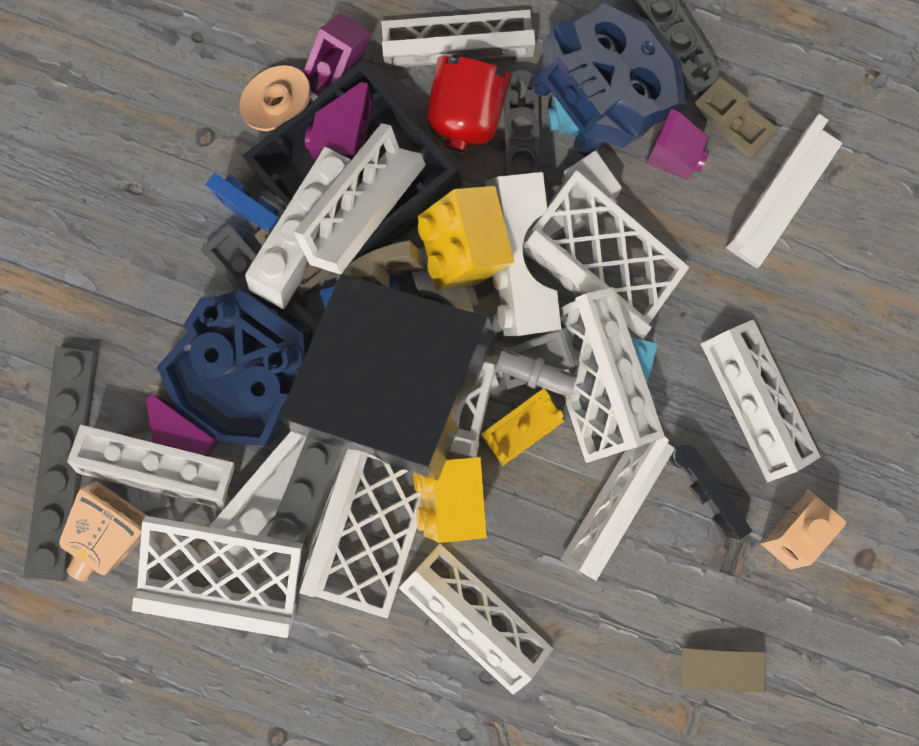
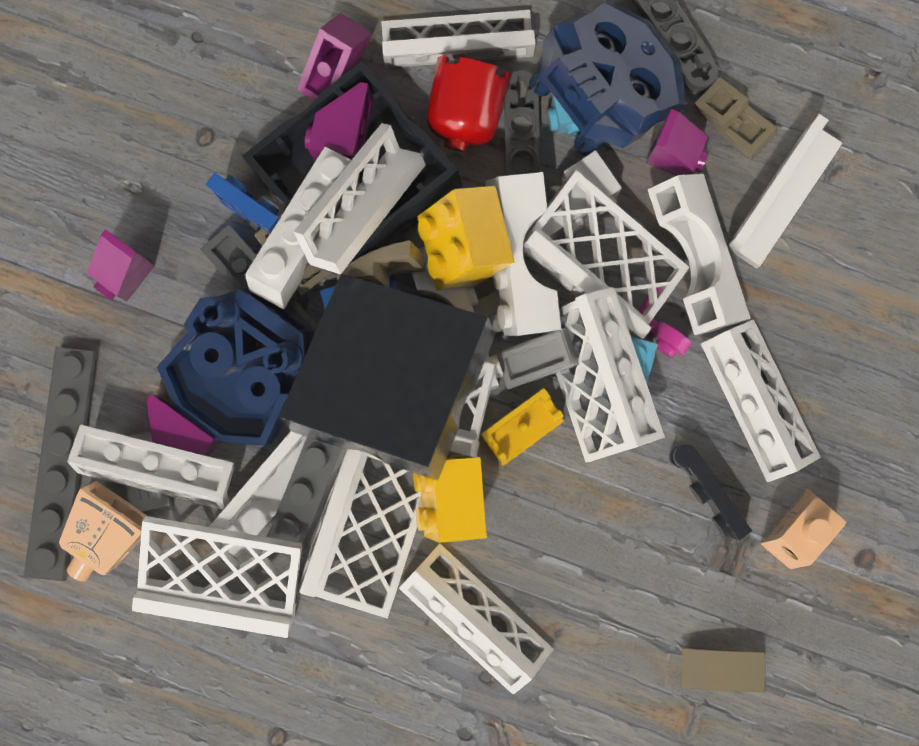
(117, 267): none -> magenta slope
(274, 97): light nougat dish -> none
(536, 372): light grey pin -> none
(616, 507): white fence -> none
(668, 339): none -> dark pink plate
(689, 214): none -> white arch

